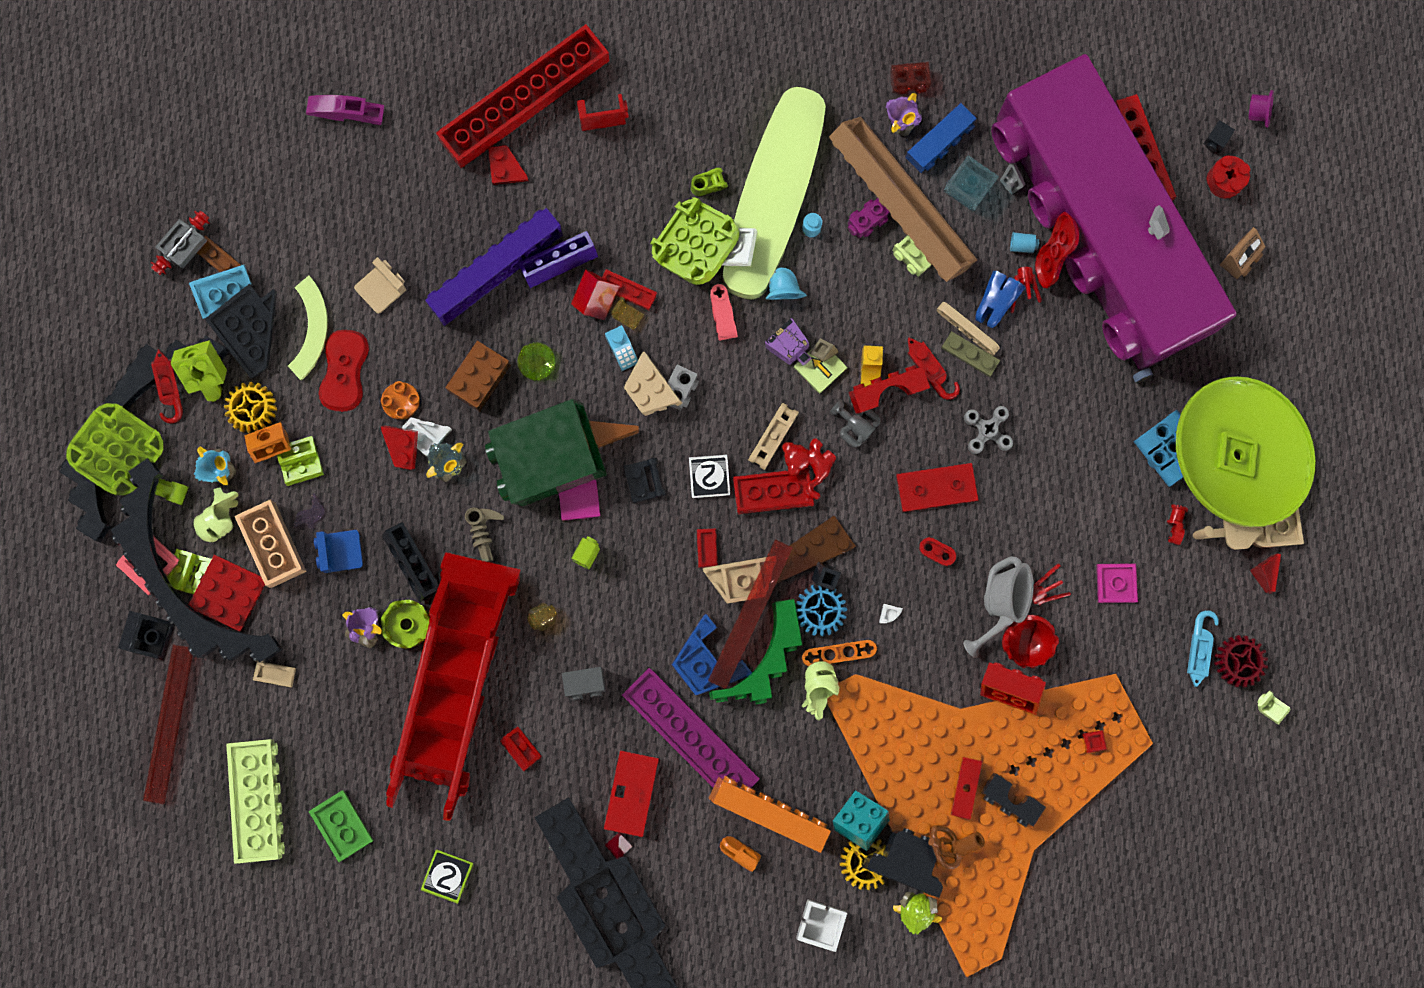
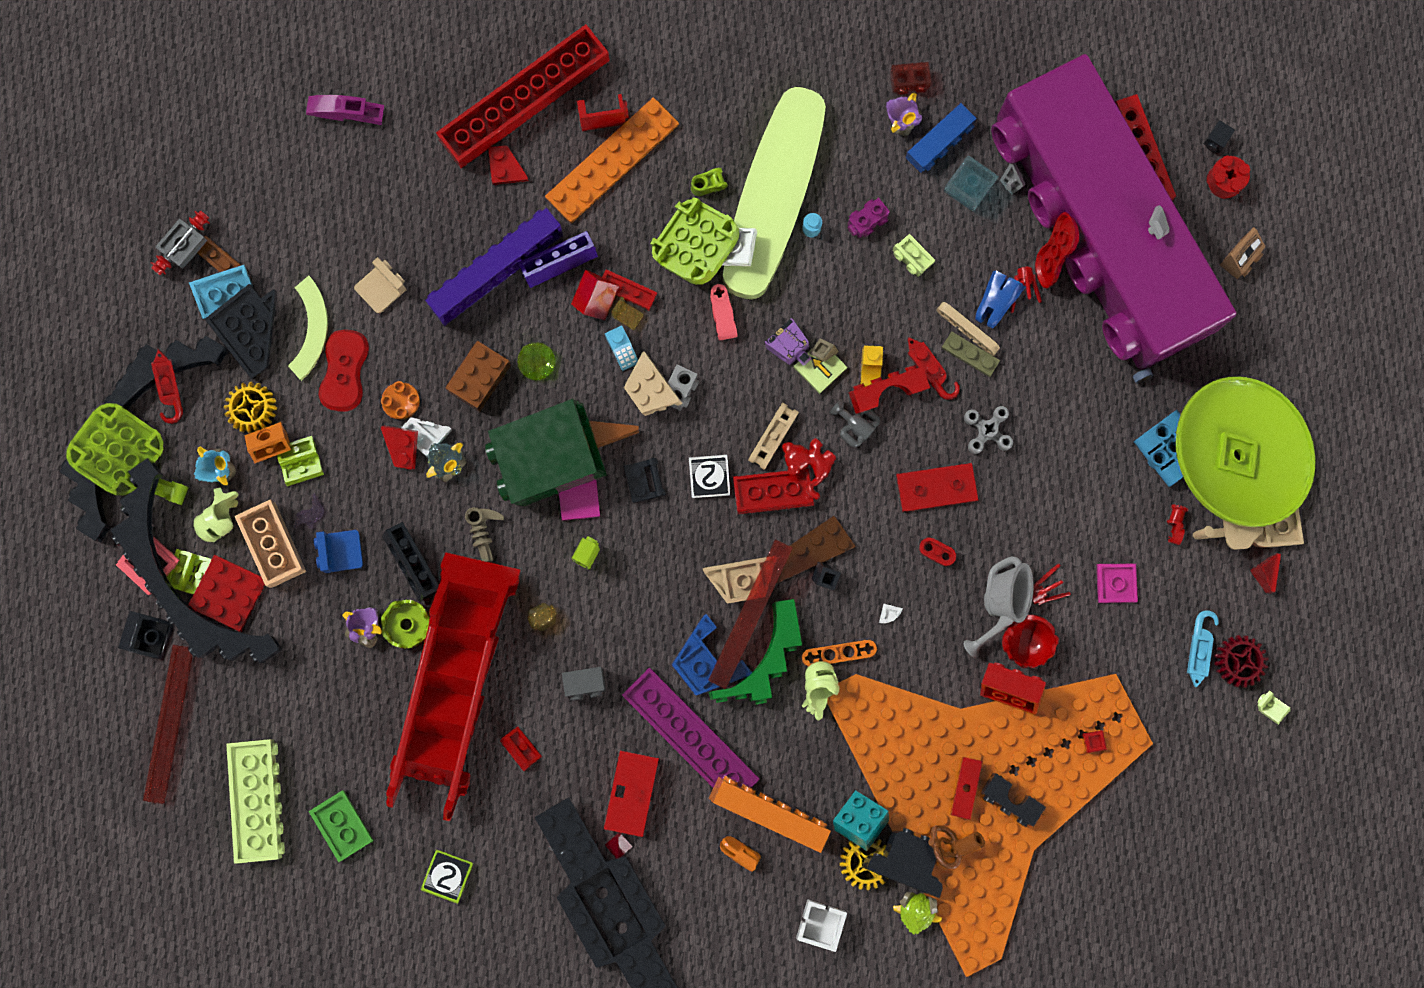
(207, 371): lime brick -> none
(274, 674): tan tile -> none
(612, 160): none -> orange plate
(707, 548): red tile -> none
(784, 285): medium azure piece -> none
(830, 609): dark azure gear -> none
(902, 198): medium nougat piece -> none
(1024, 243): medium azure brick -> none
(1261, 107): magenta piece -> none

